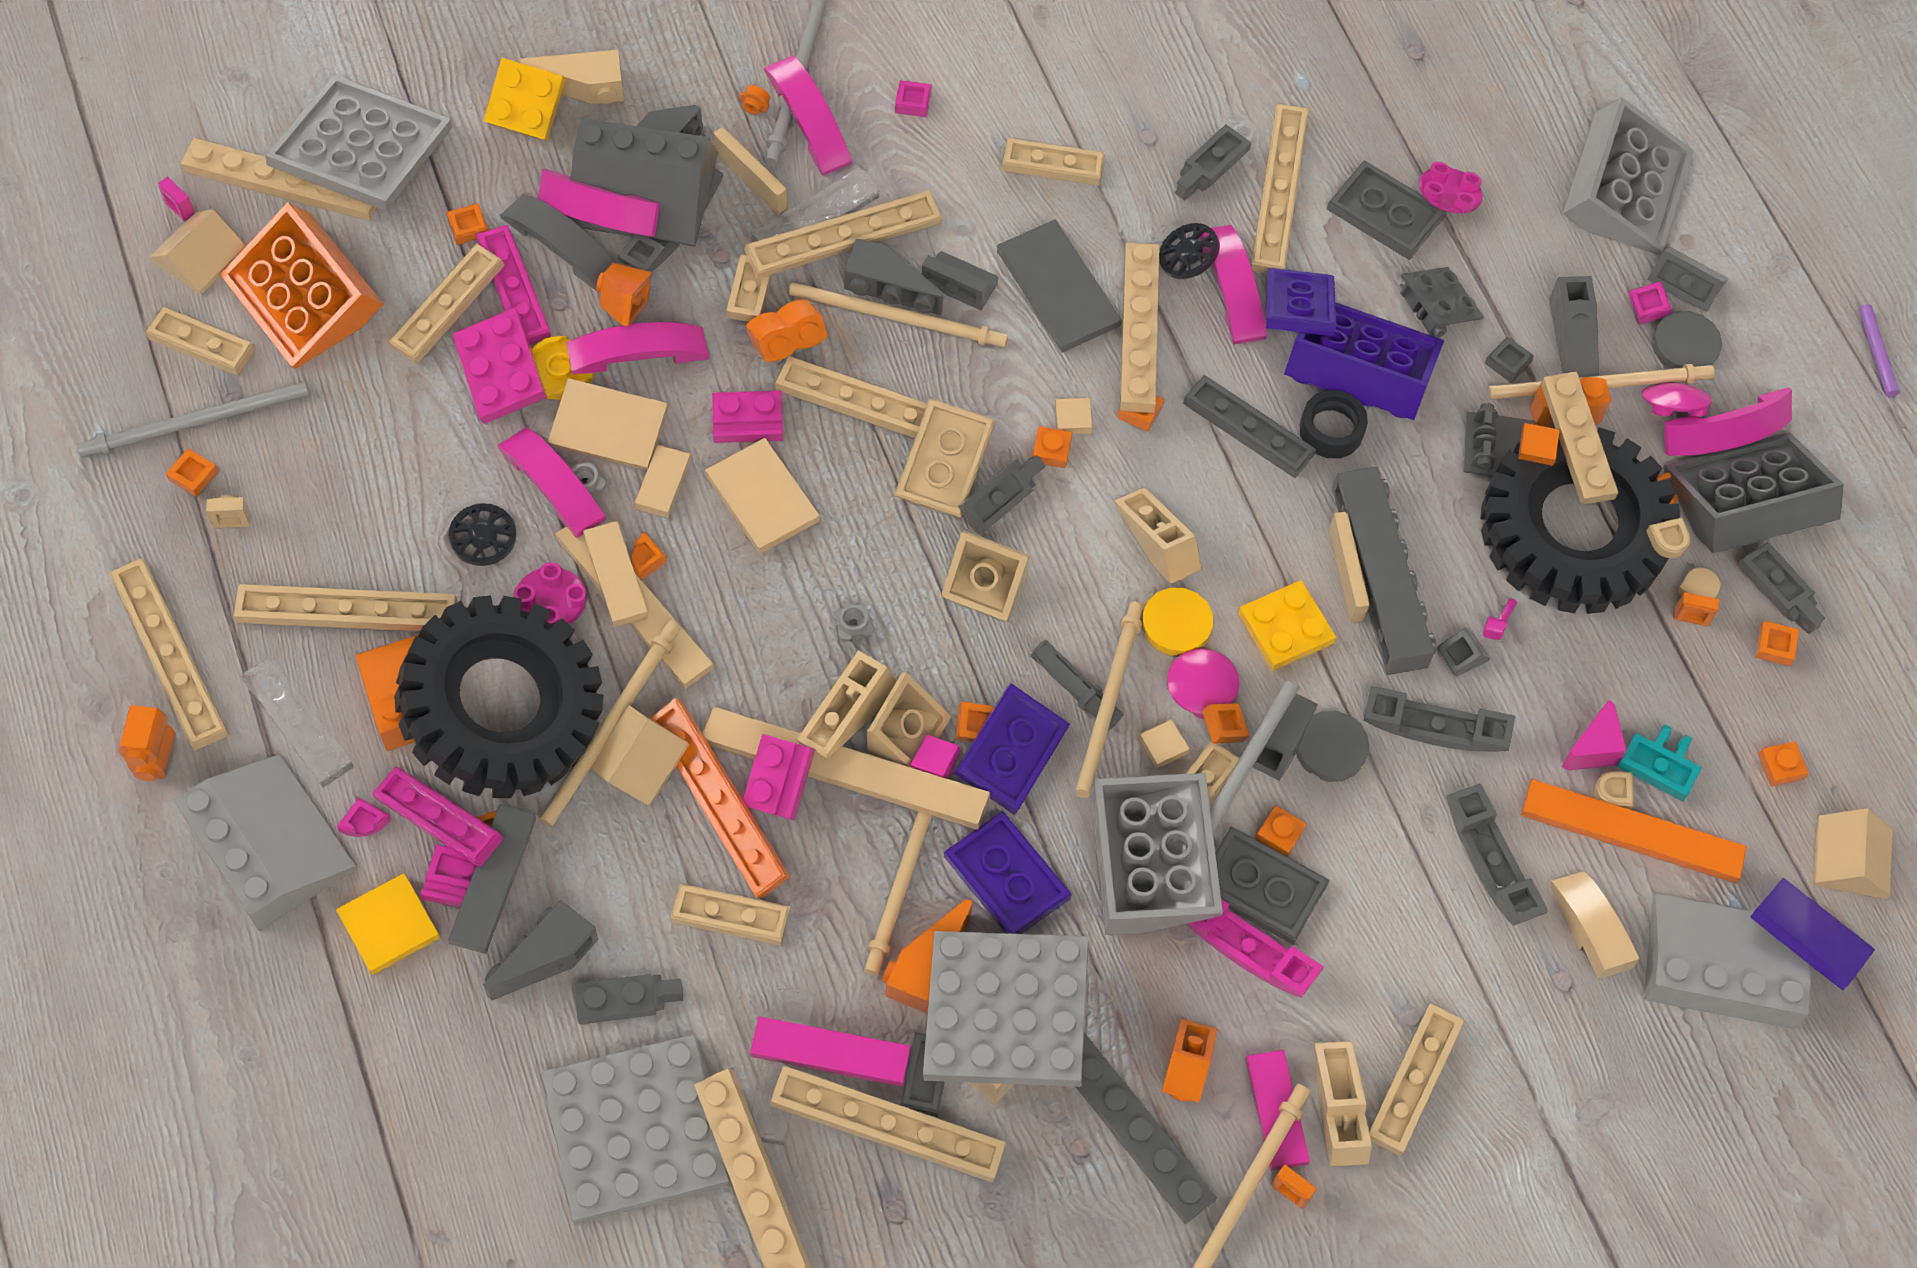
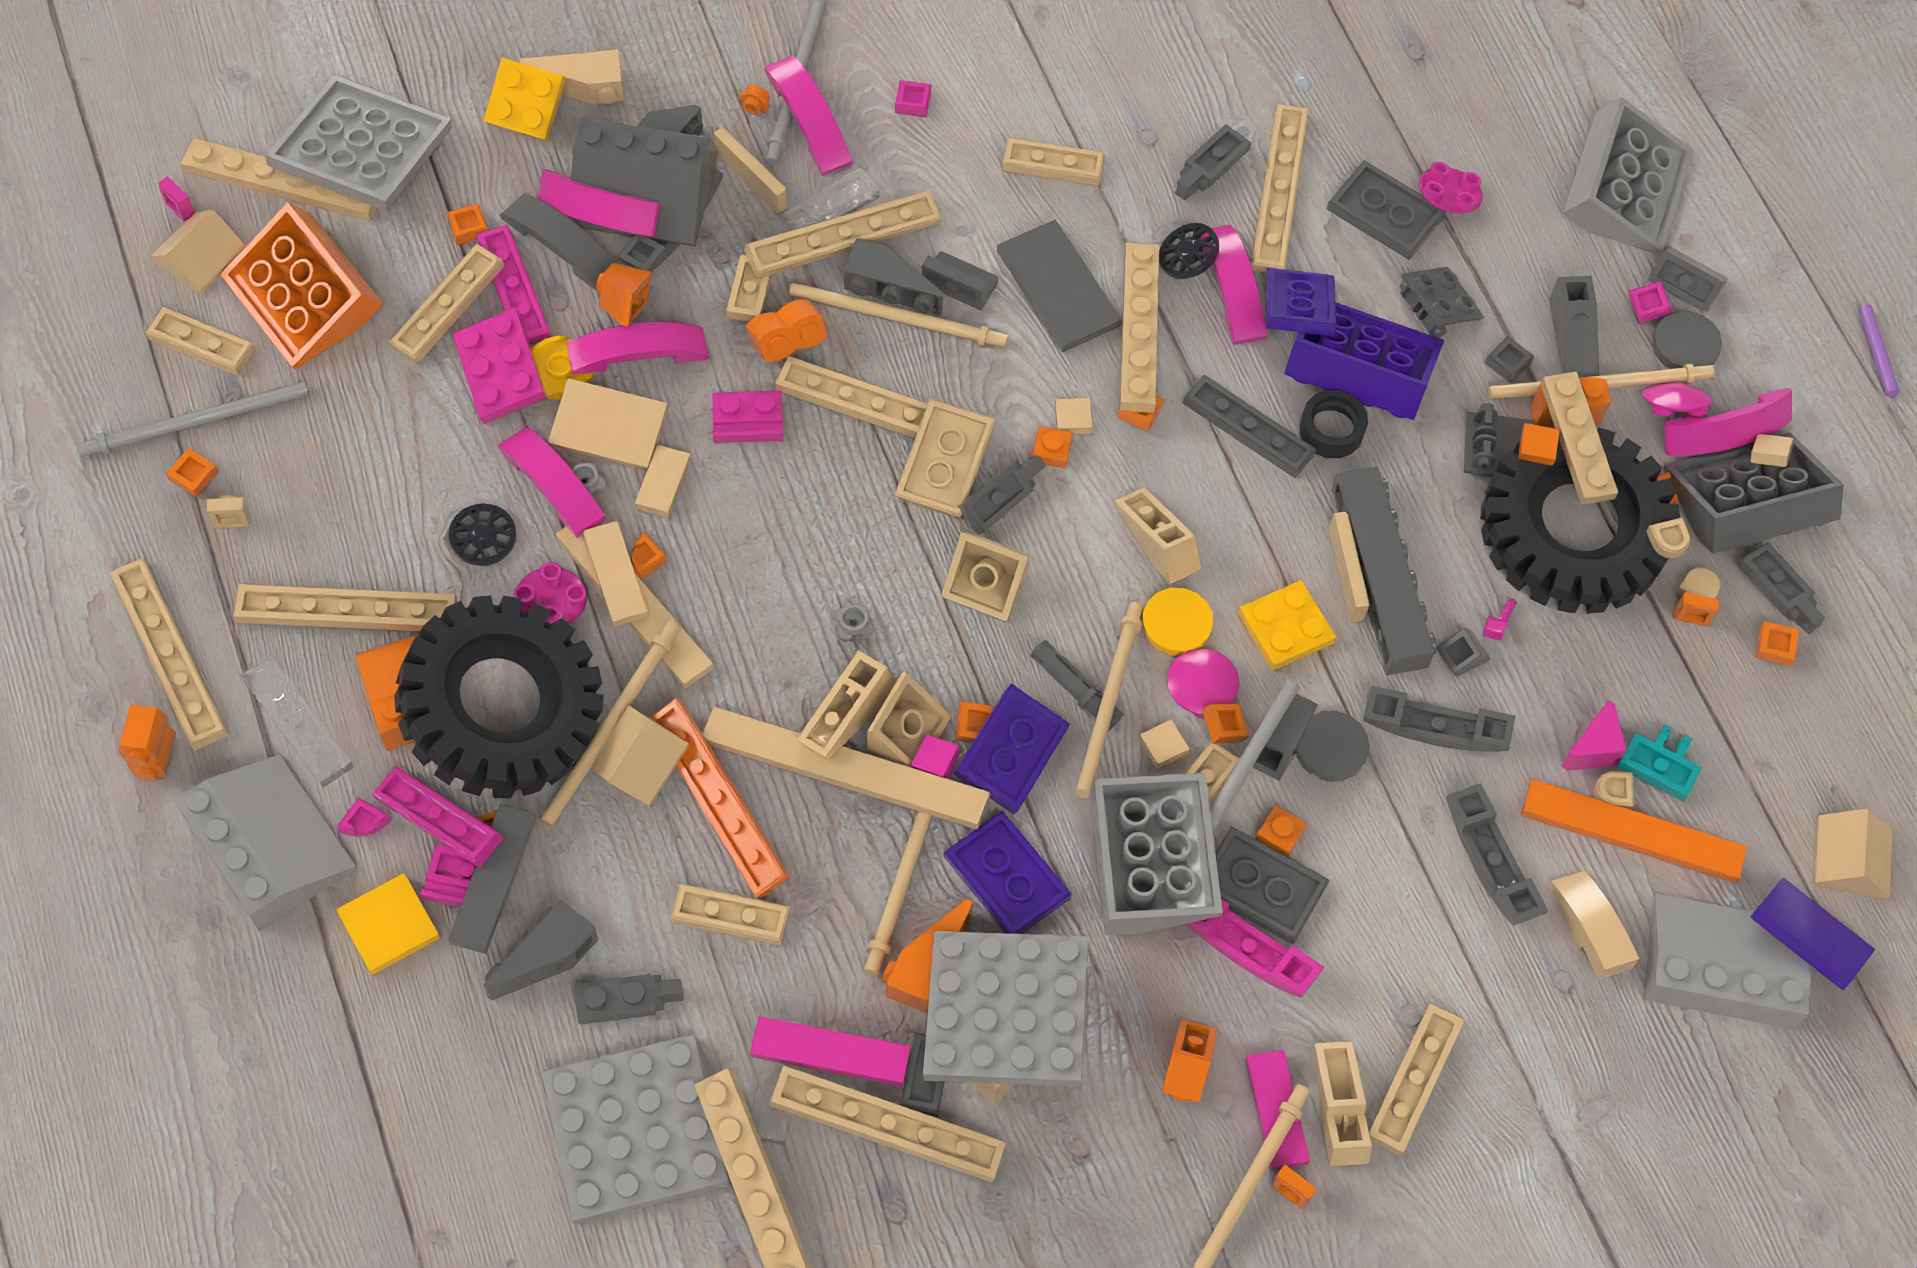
(762, 495): tan tile -> none
(778, 776): dark pink plate -> none
(1142, 1136): dark grey plate -> none
(1771, 450): none -> tan tile
(1783, 763): orange plate -> none

